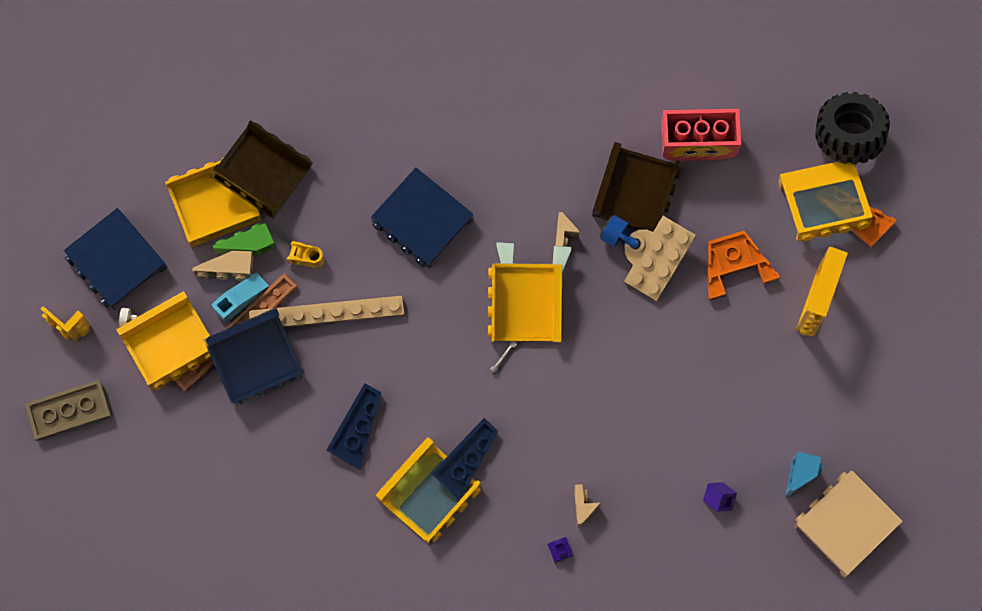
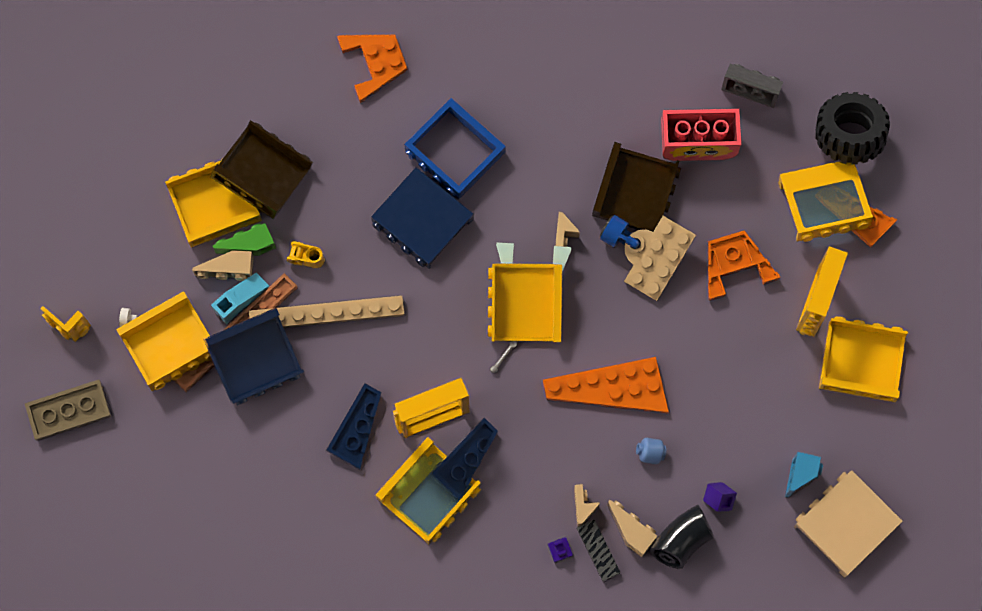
(114, 258): dark blue panel -> none
(382, 58): none -> orange wing
(431, 408): none -> yellow window
(476, 128): none -> blue window
(598, 550): none -> tile
(617, 386): none -> orange wing
(634, 533): none -> tan slope
(651, 450): none -> medium blue head
(682, 538): none -> black brick
(752, 85): none -> dark grey slope
(863, 359): none -> yellow panel

